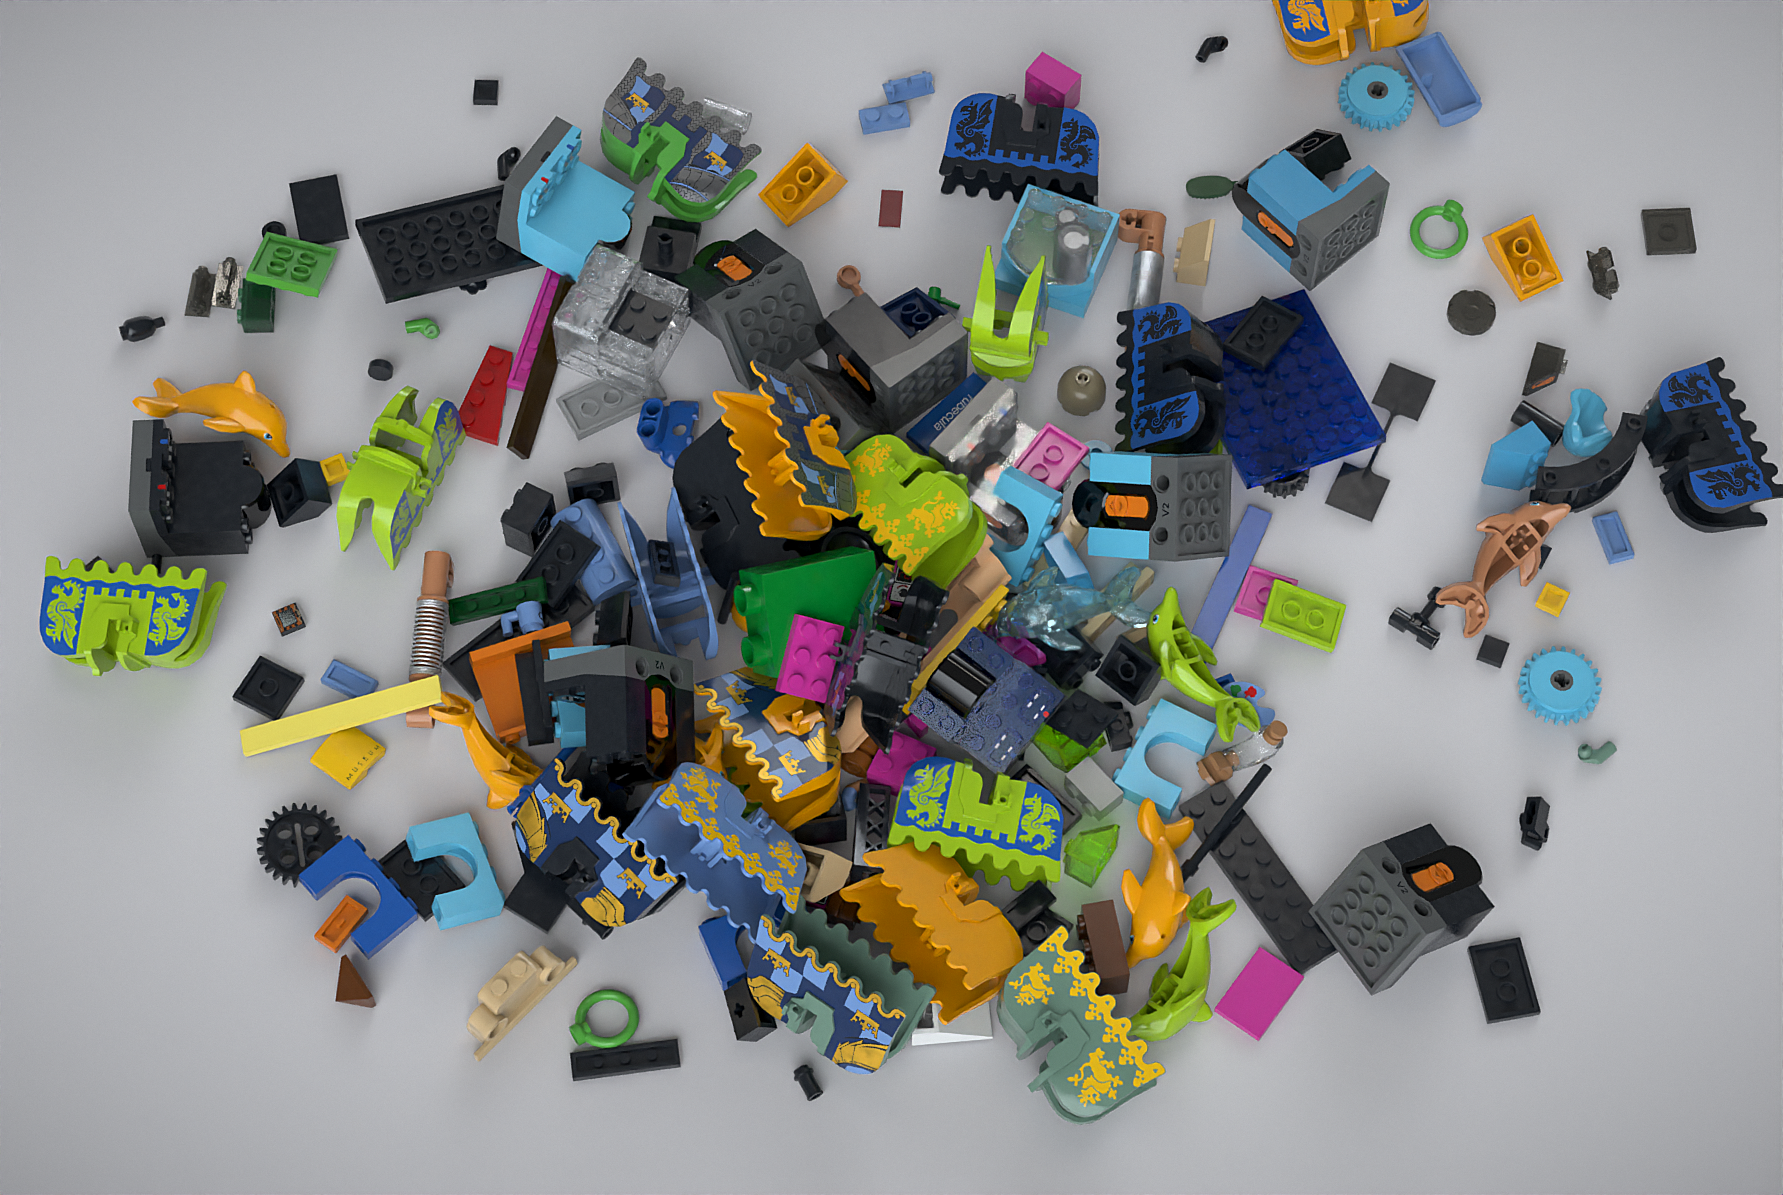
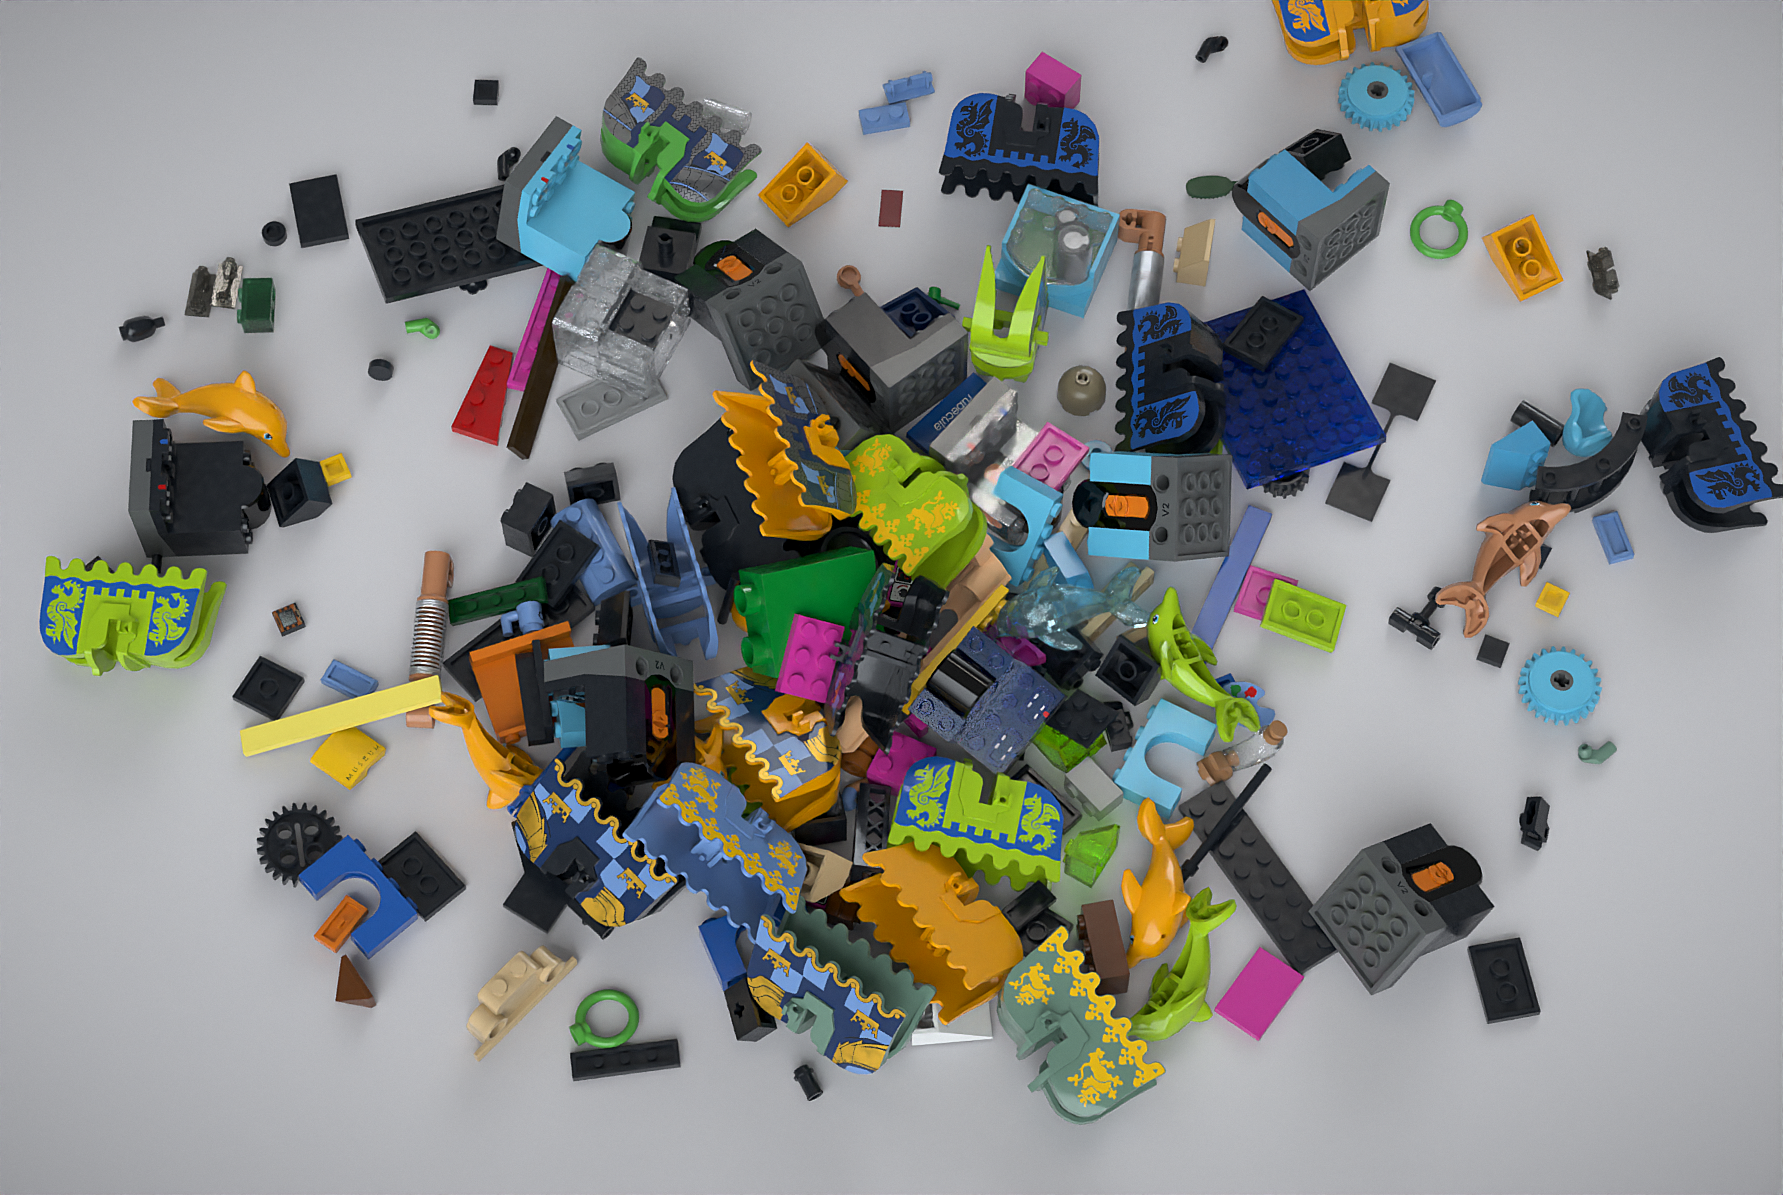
(291, 264): bright green plate -> none
(394, 479): lime animal -> none
(460, 839): medium azure arch -> none
(663, 425): blue piece -> none
(1471, 312): clear smoke tile -> none
(1544, 368): clear smoke slope -> none
(1668, 231): clear smoke tile -> none

